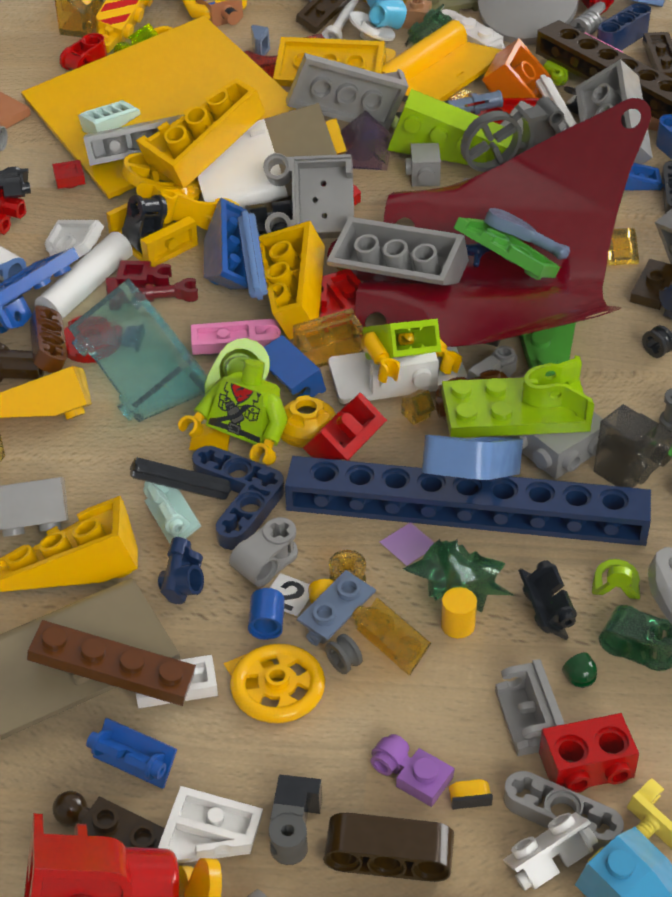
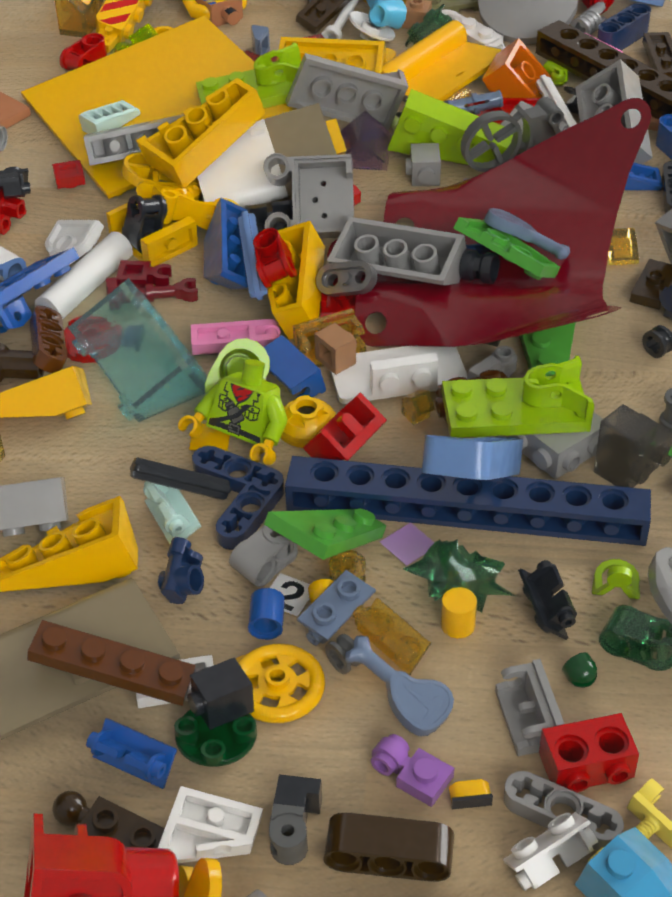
(214, 746): none -> dark green dish
(221, 693): none -> black brick
(269, 78): none -> lime plate
(272, 257): none -> red piece
(327, 531): none -> bright green wing
(335, 348): none -> medium nougat plate
(349, 278): none -> flat silver plate
(406, 339): torso -> none
(416, 703): none -> sand blue piece
(479, 266): none -> black wheel

